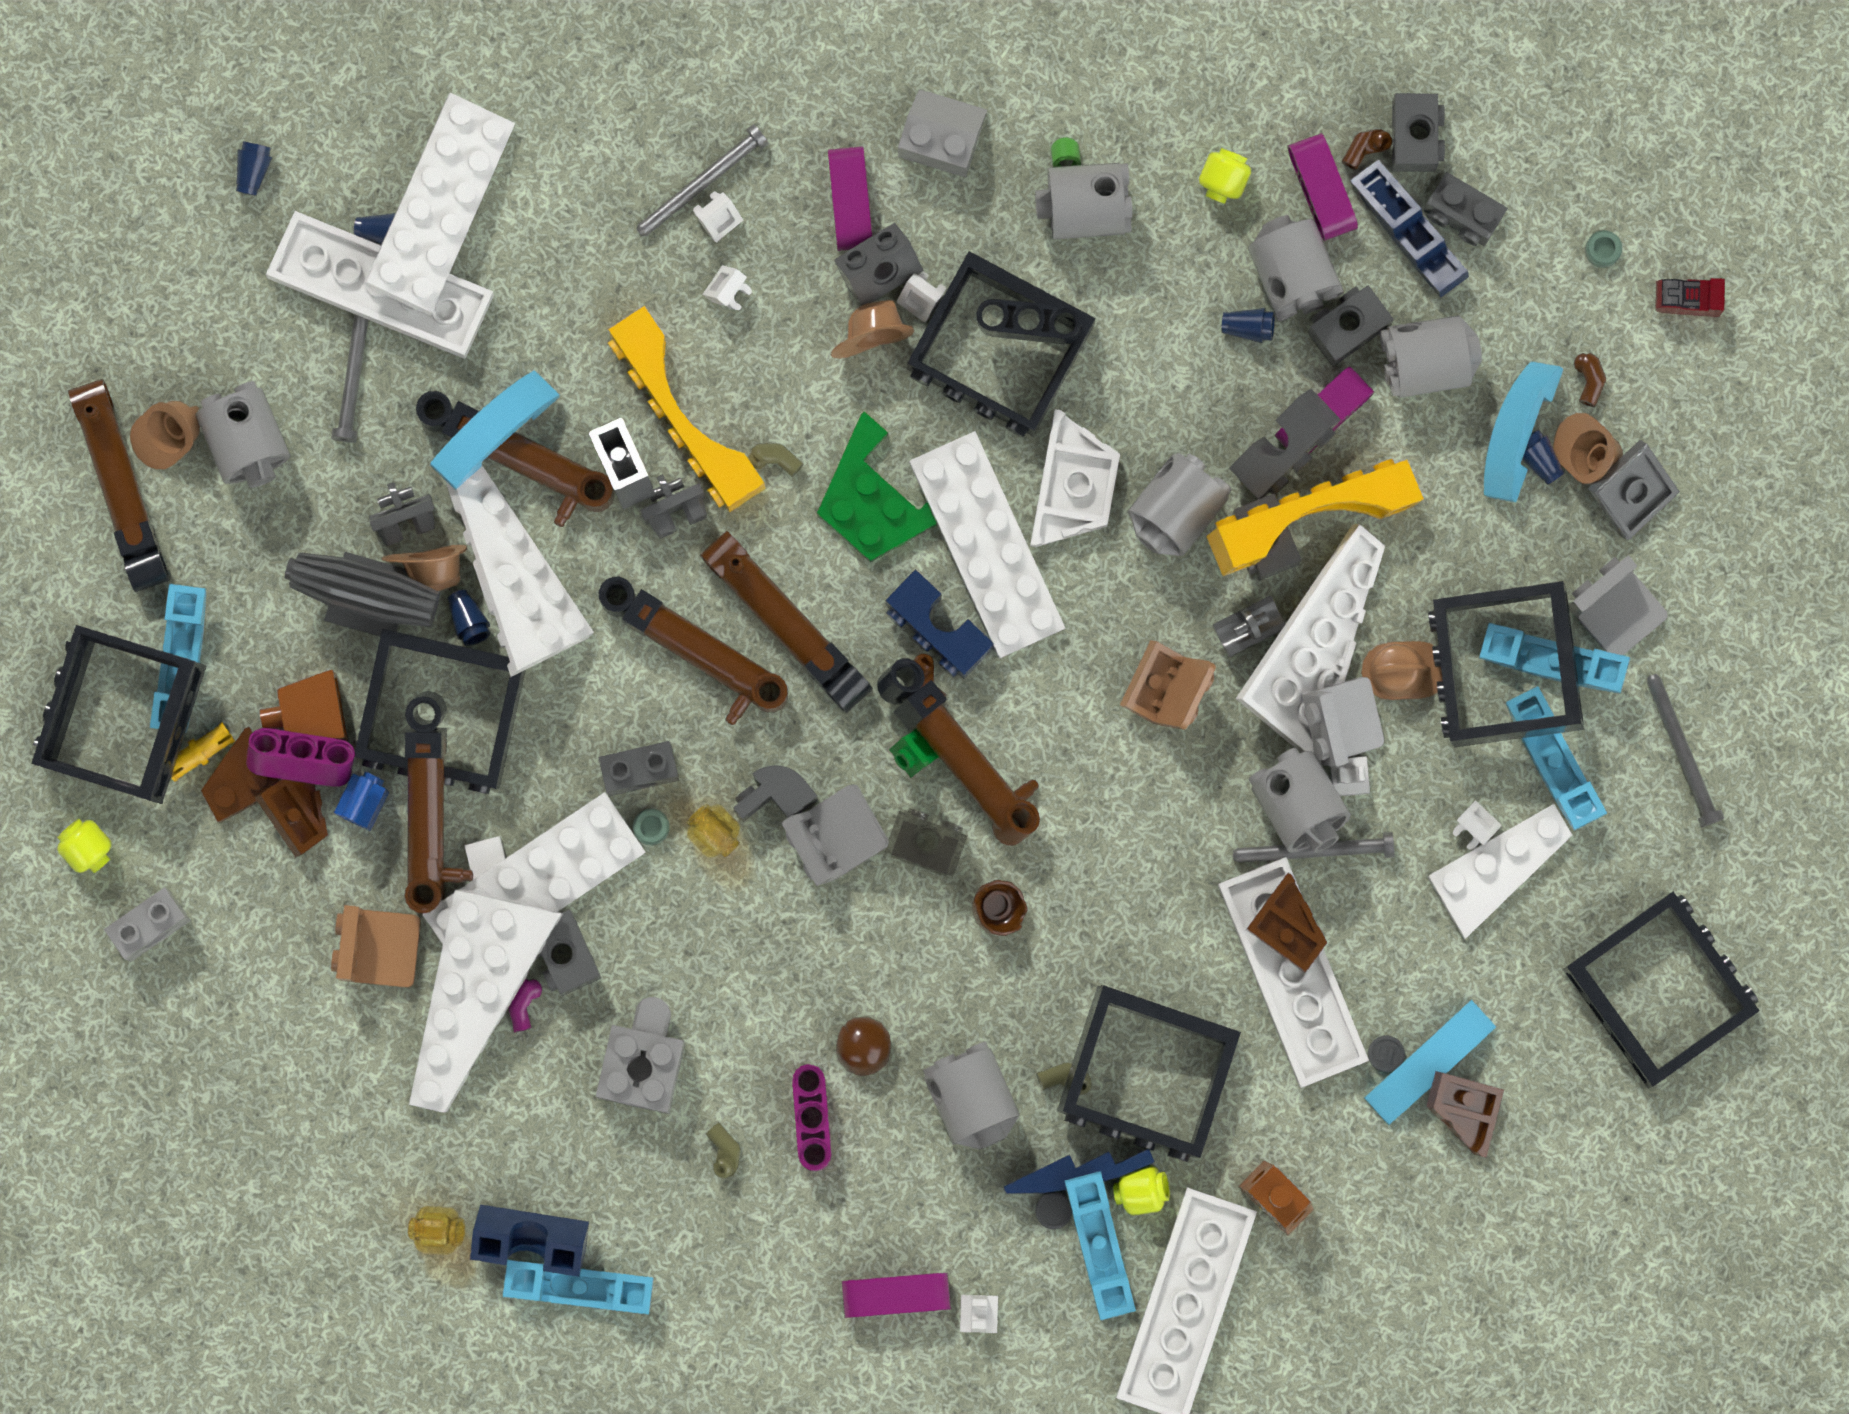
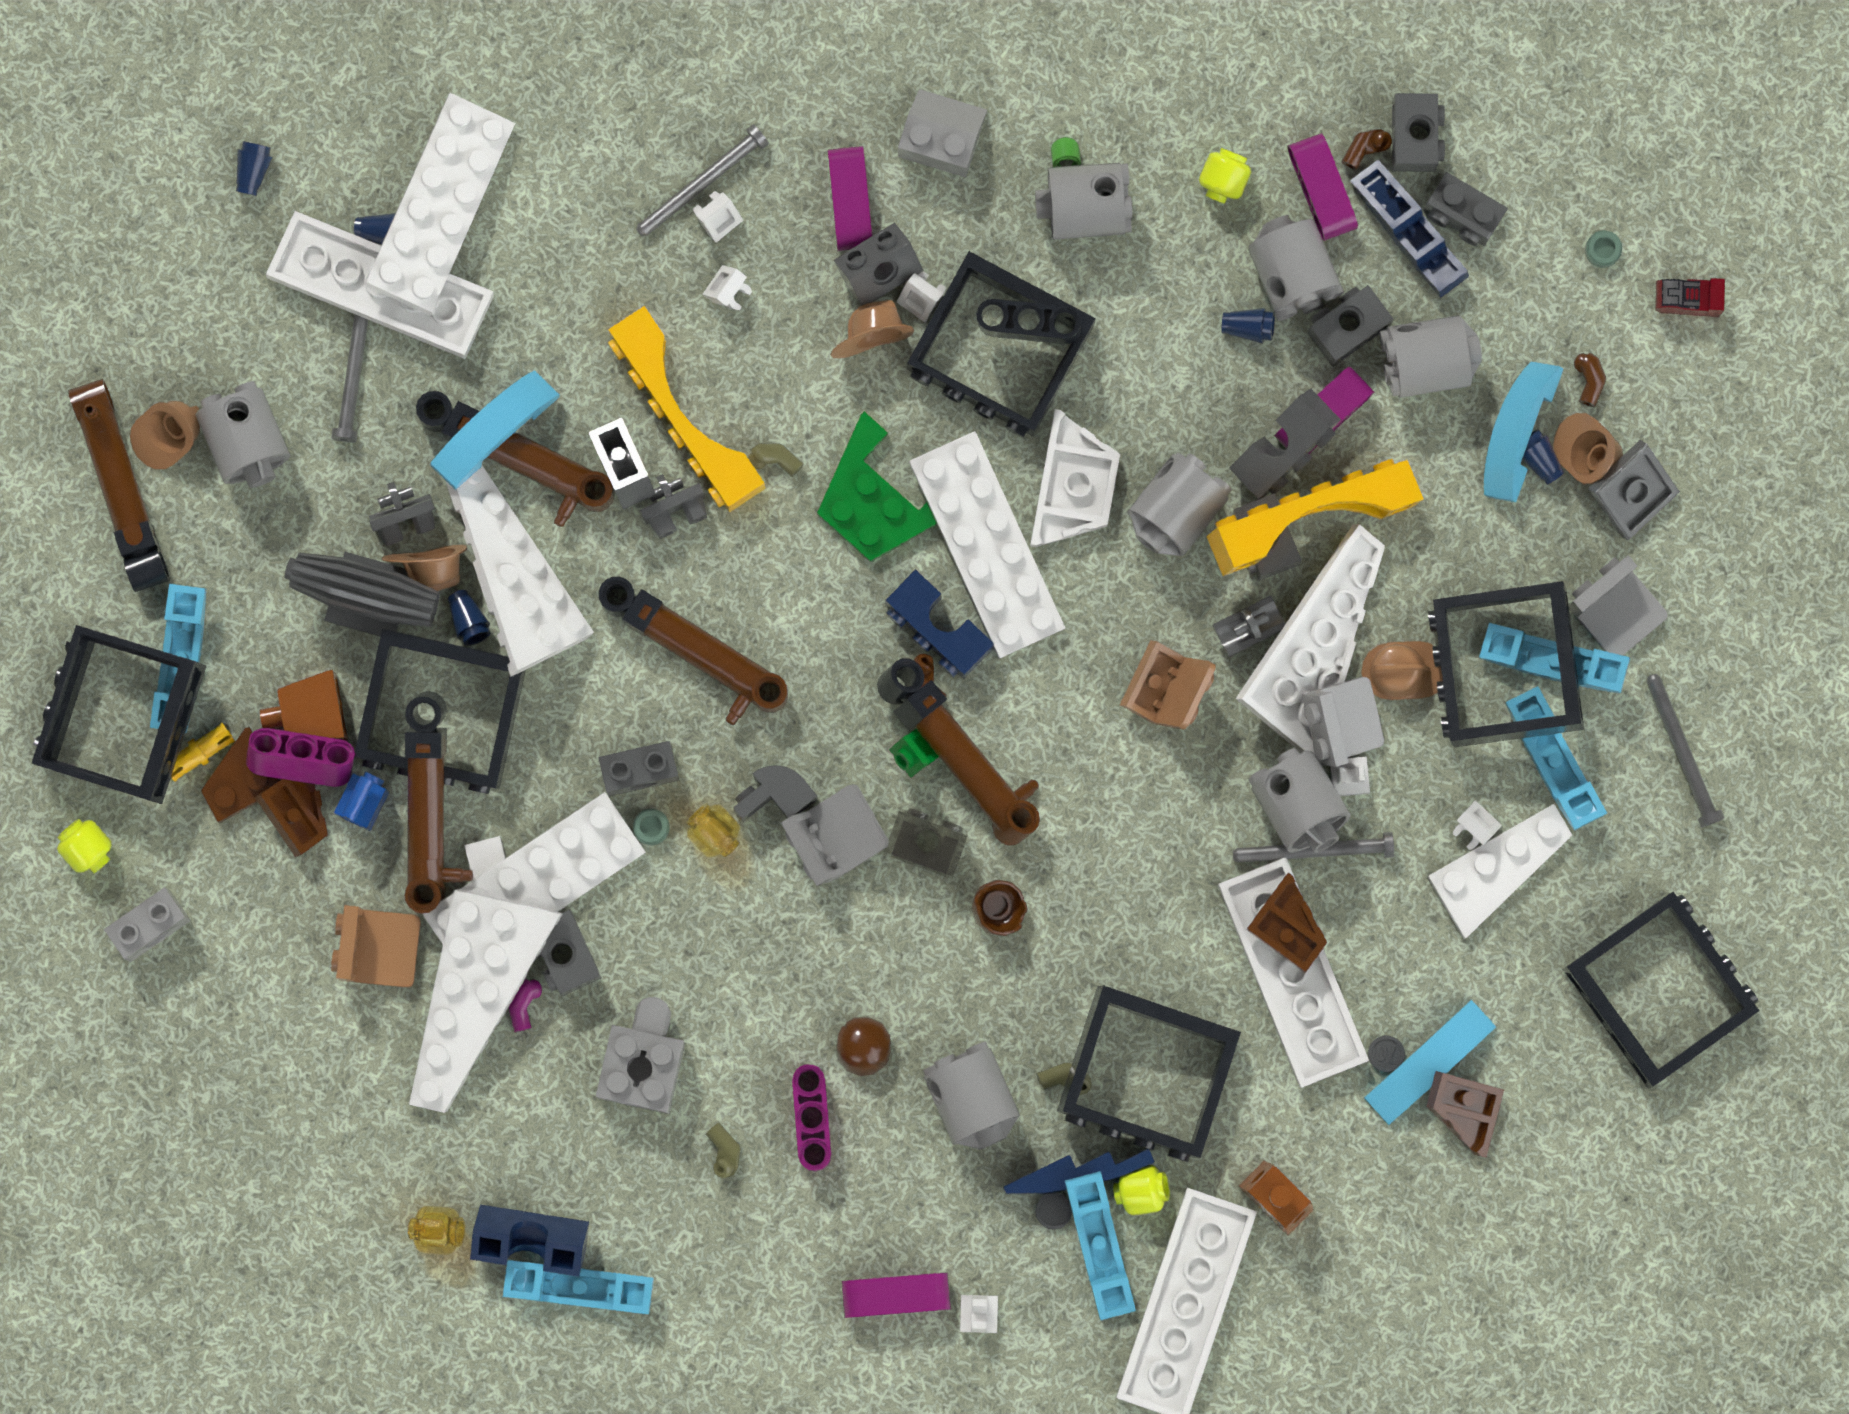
(786, 622): reddish brown piece -> none

